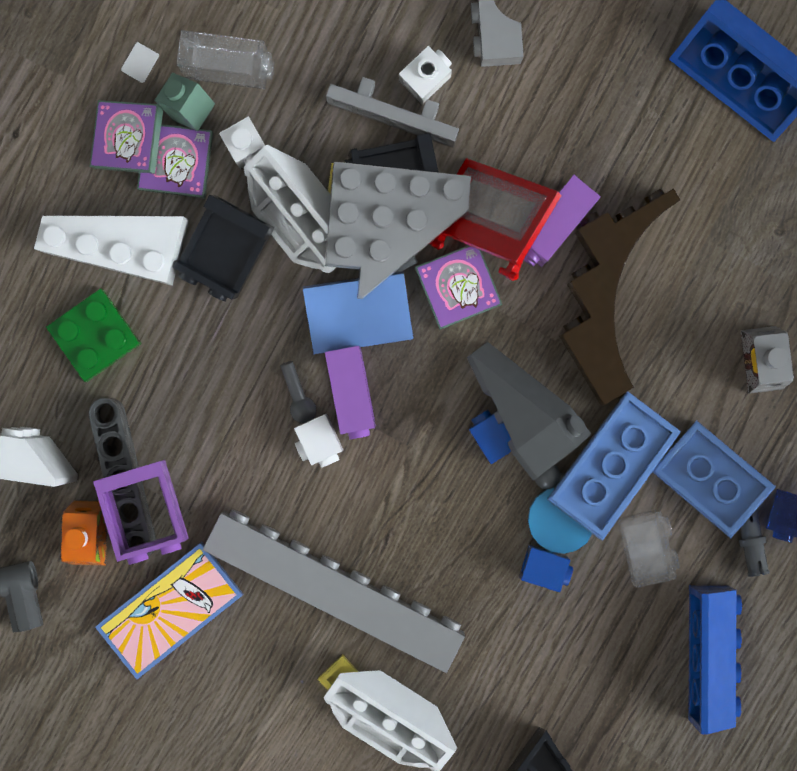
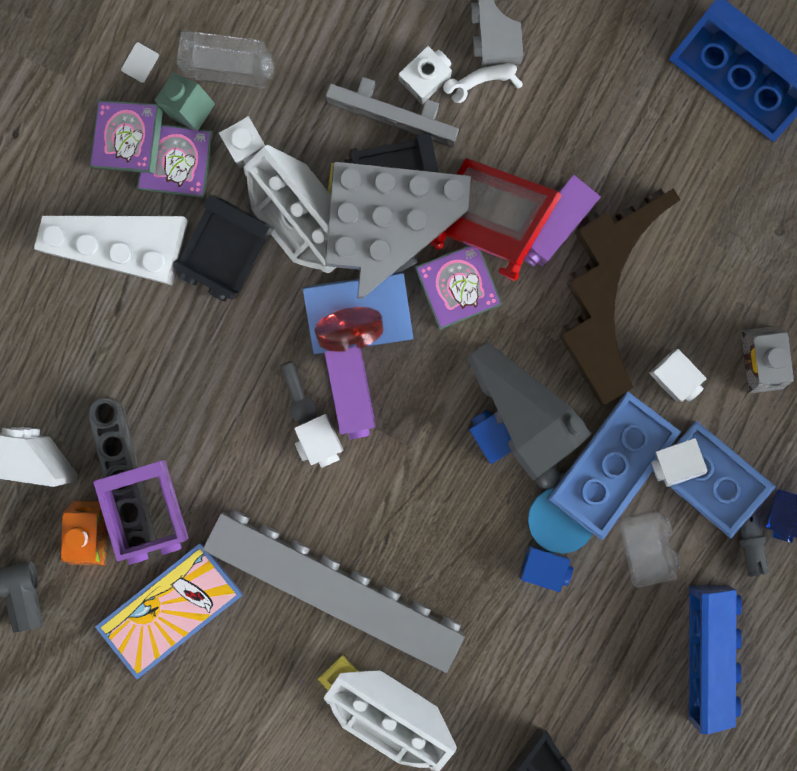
(93, 335): green plate -> none
(349, 327): none -> tile
(494, 72): none -> white piece
(678, 376): none -> white brick
(679, 463): none -> white brick

